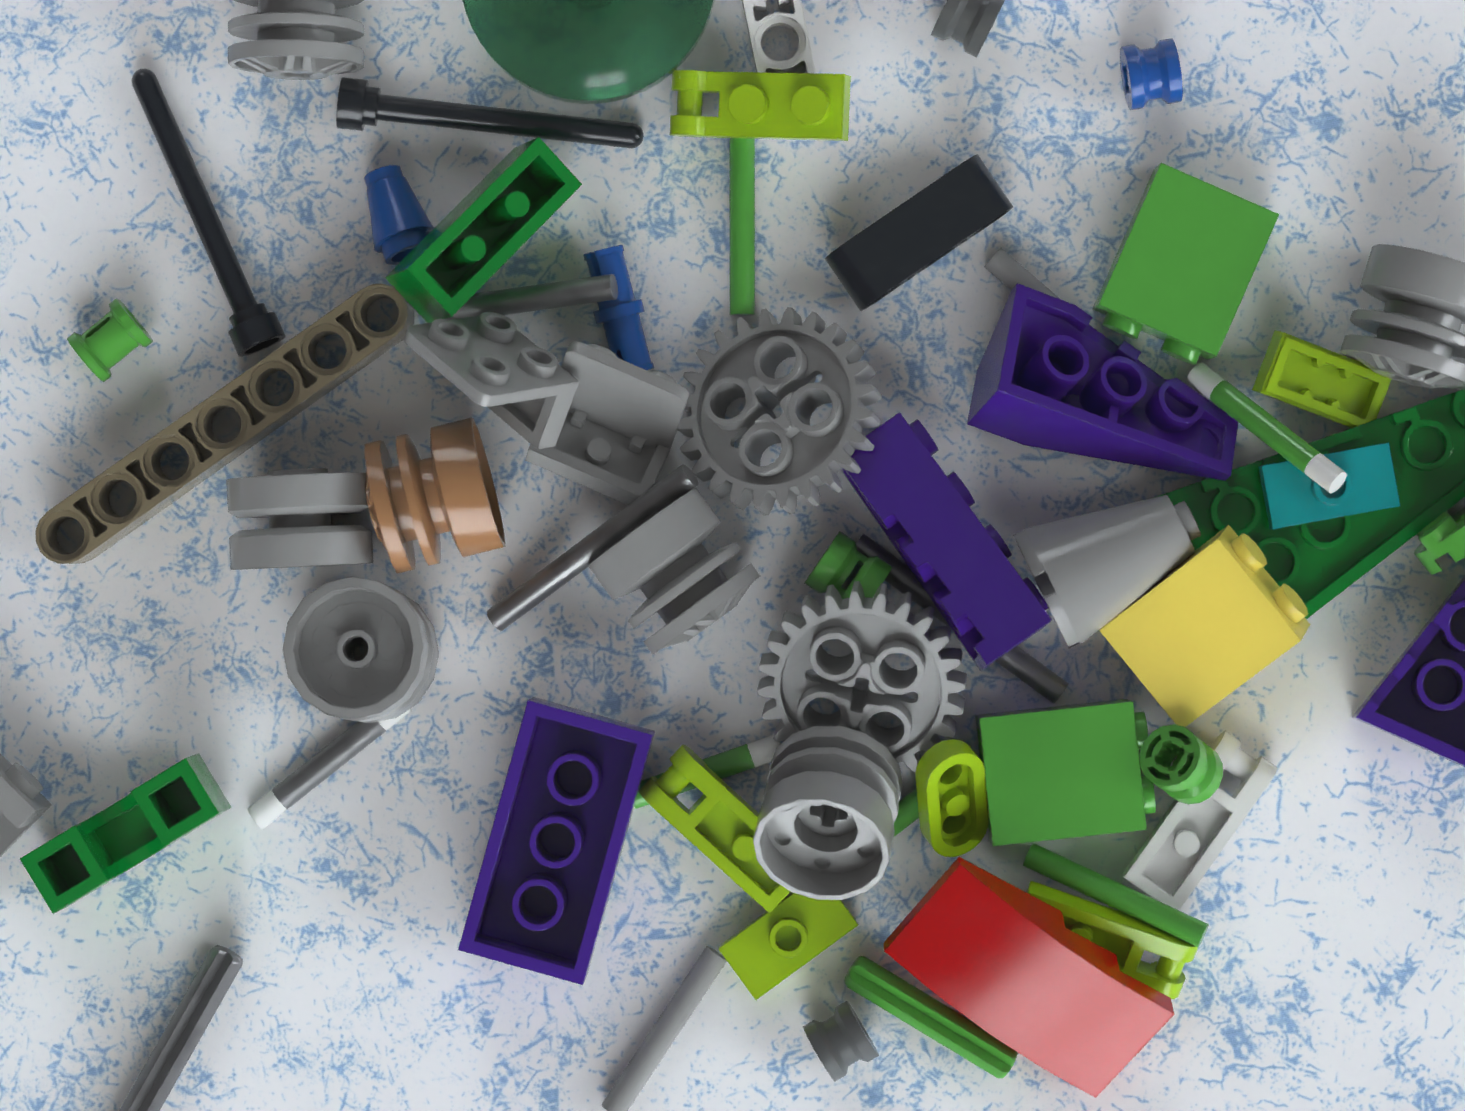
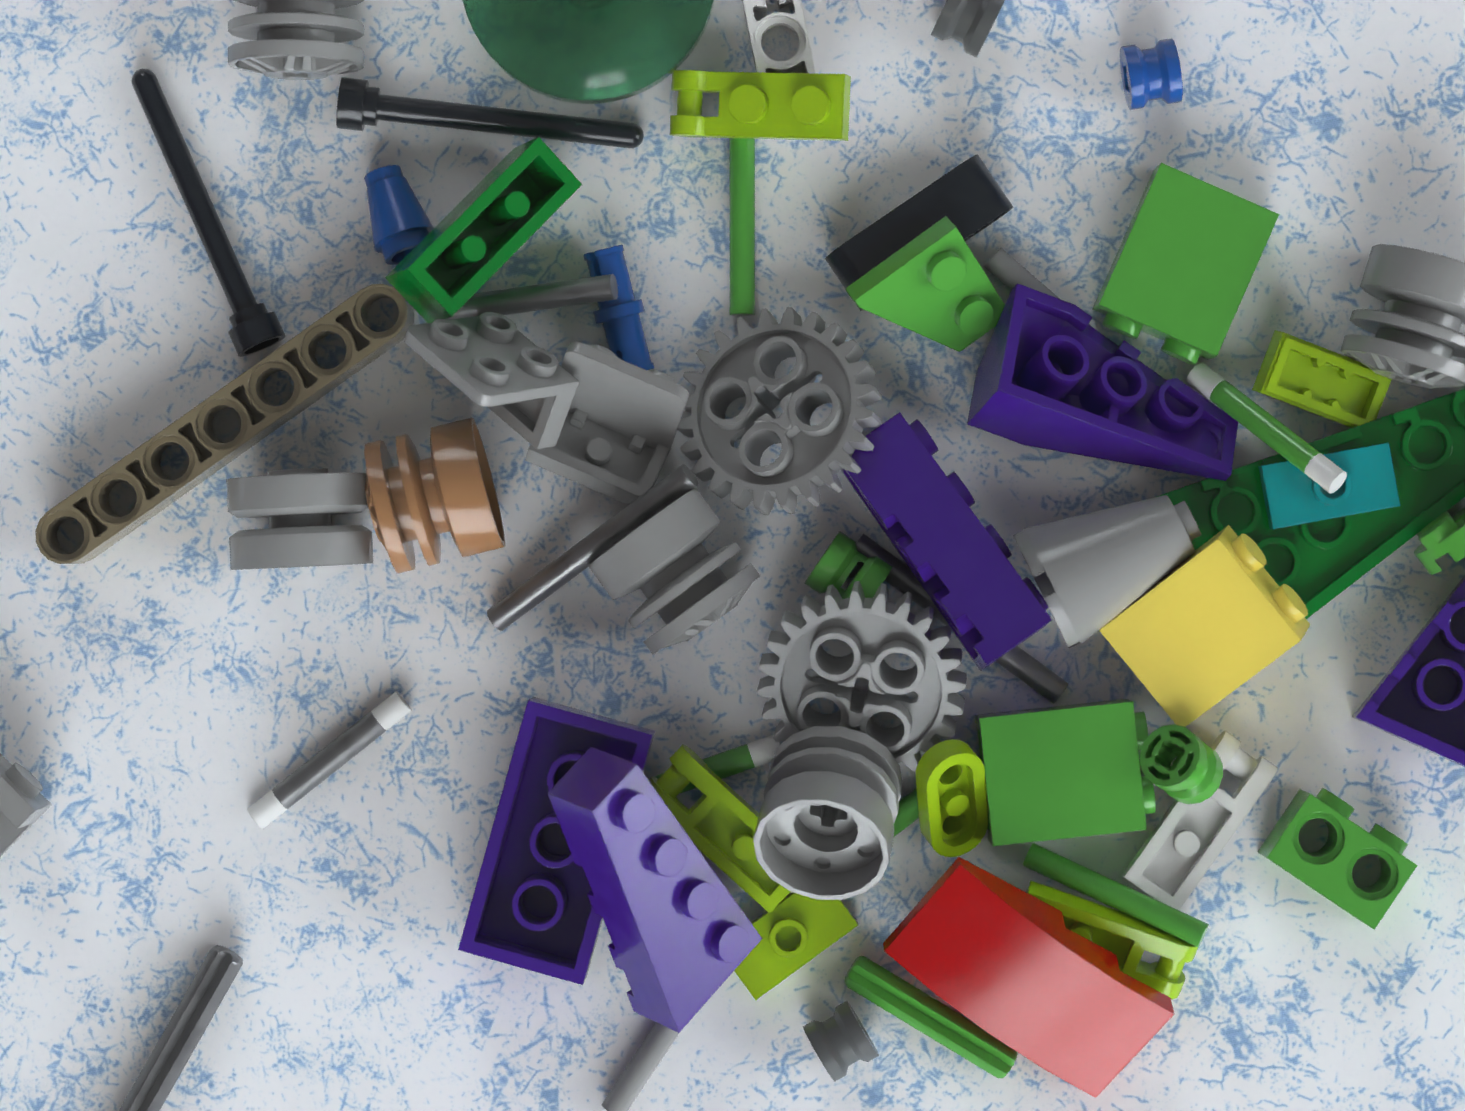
(109, 340): bright green bush -> none
(125, 833): green arch -> none
(322, 643): light grey wheel -> none
(659, 897): none -> wedge
(932, 289): none -> bright green wing
(1331, 867): none -> bright green brick

